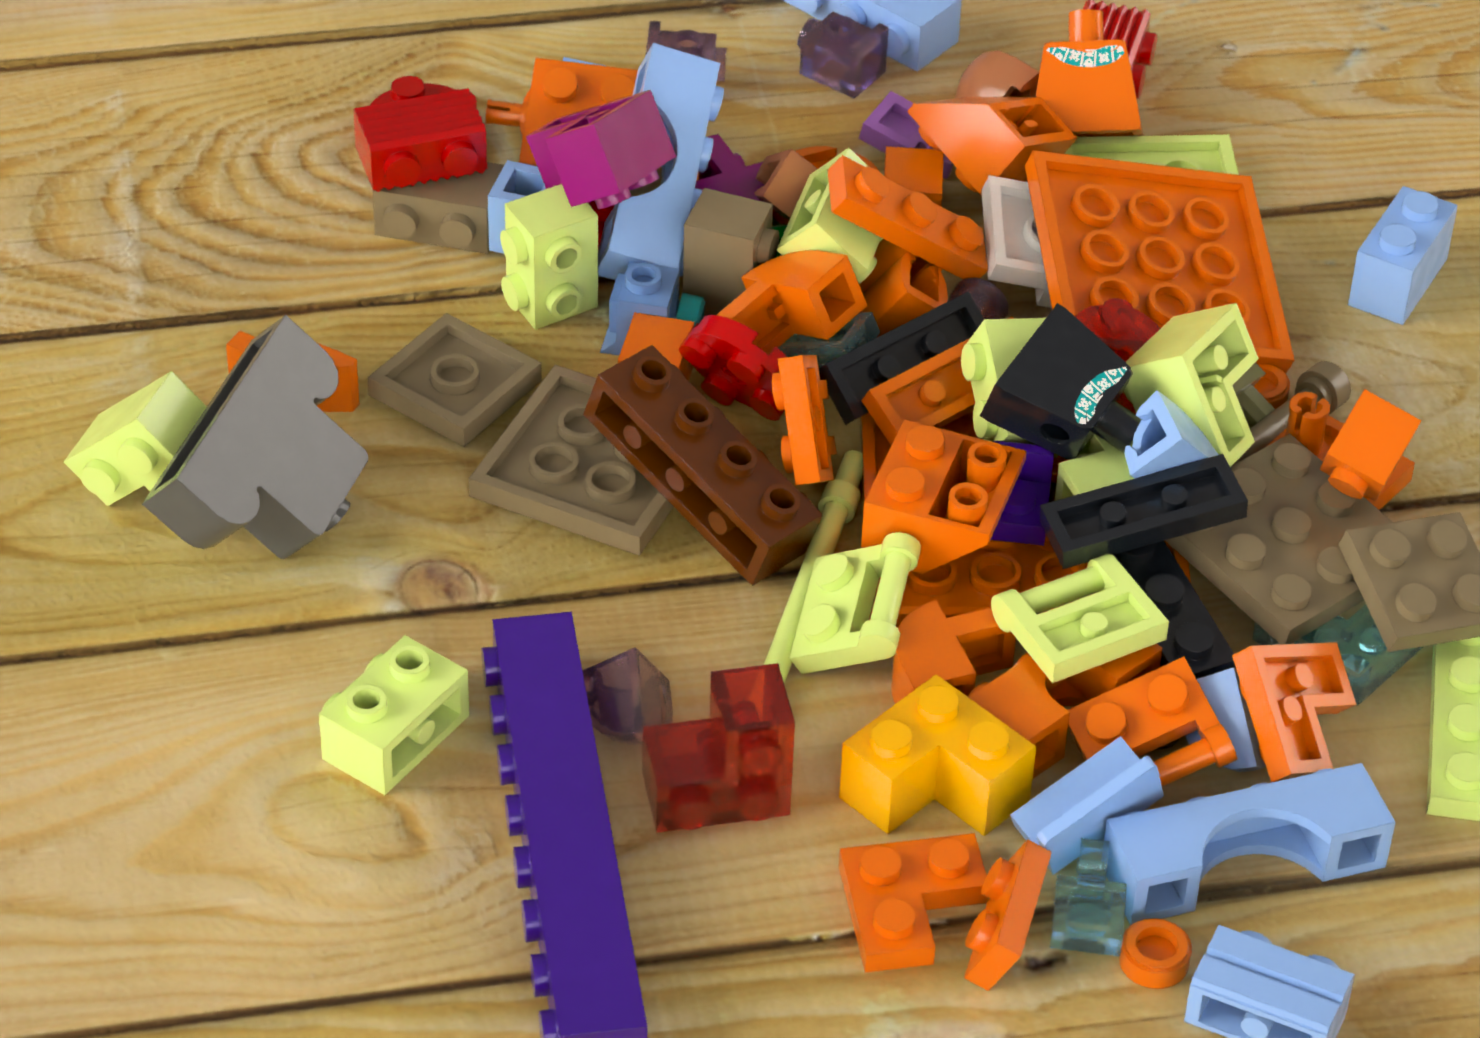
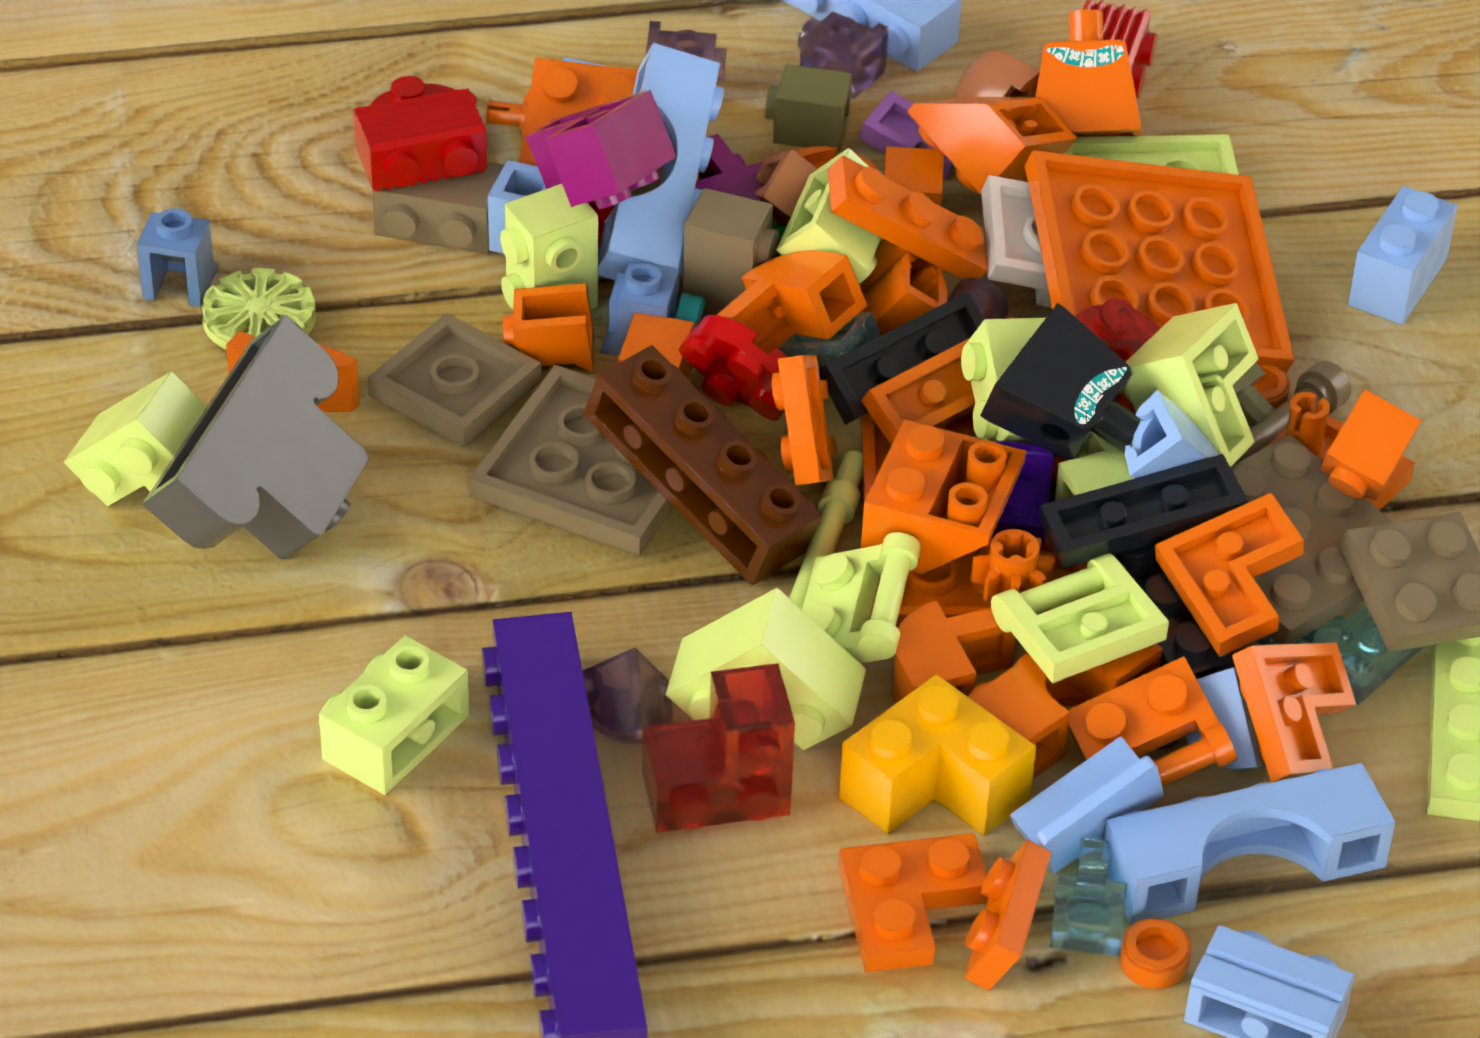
(177, 244): none -> medium blue window
(255, 310): none -> yellowish green wheel
(552, 325): none -> orange window
(810, 107): none -> olive brick
(816, 670): none -> yellowish green brick
(1011, 562): none -> orange gear
(1217, 567): none -> orange plate

